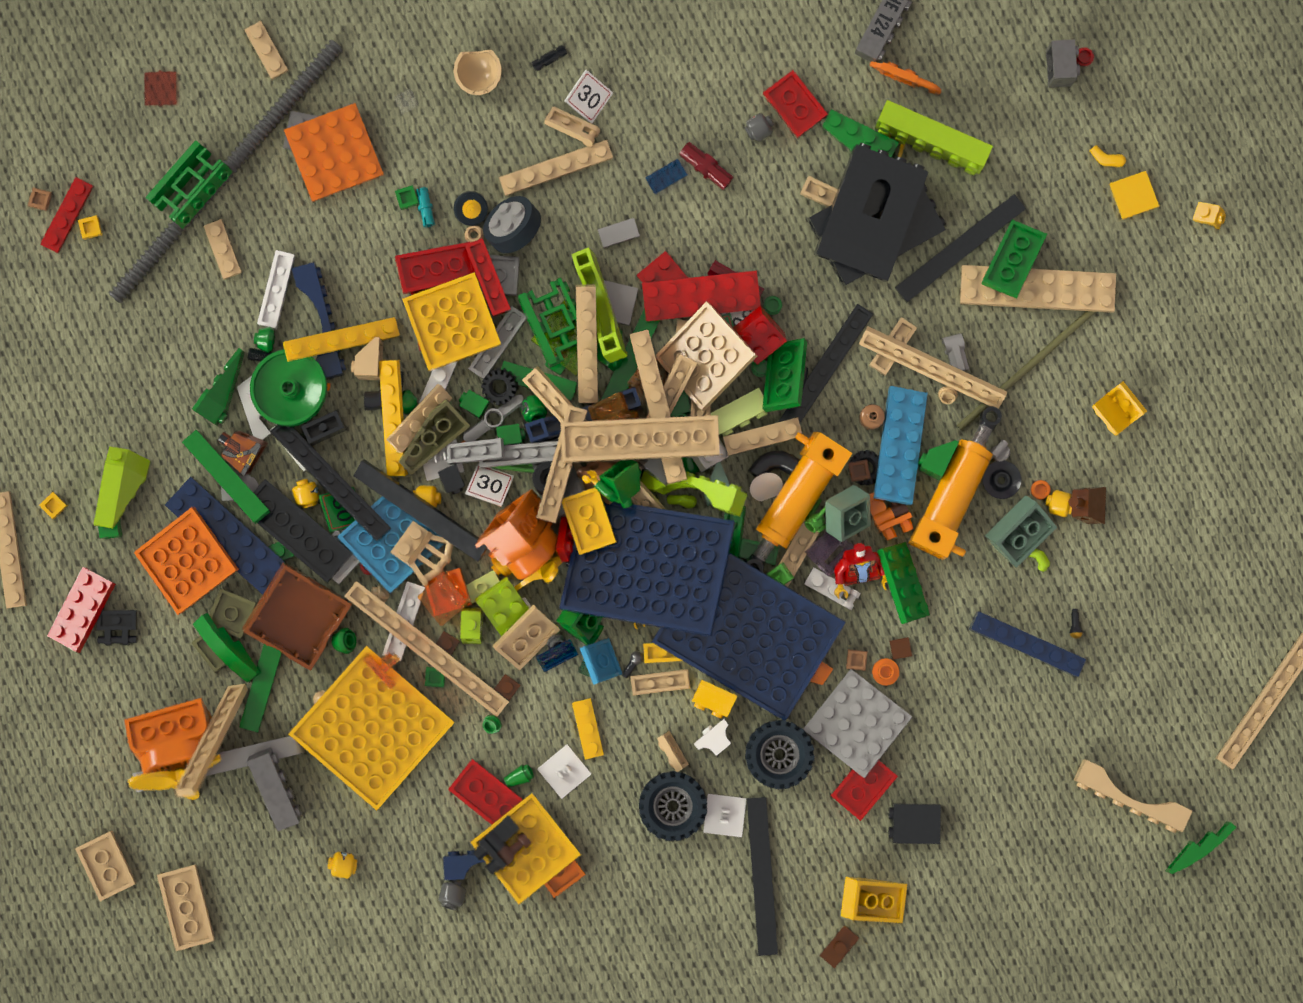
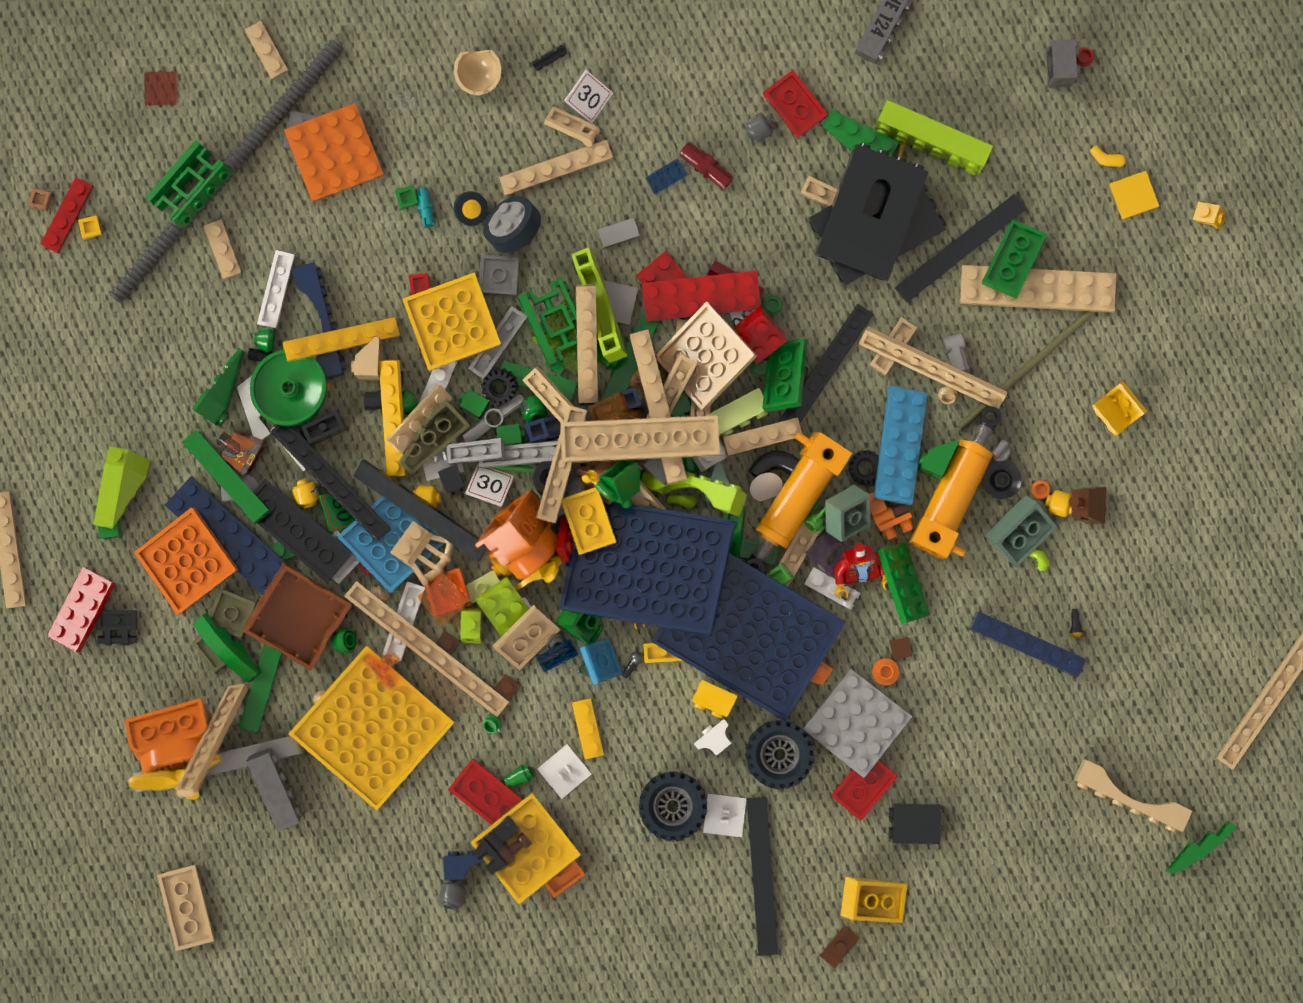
(53, 505): yellow plate -> none
(105, 866): tan plate -> none
(342, 865): yellow head -> none
(433, 267): red plate -> none
(434, 678): green tile -> none
(470, 229): tan plate -> none
(487, 277): red plate -> none
(660, 682): tan tile -> none
(673, 752): tan plate -> none
(856, 660): medium nougat tile -> none
(859, 471): reddish brown tile -> none
(867, 422): medium nougat head -> none
(905, 76): orange plate -> none

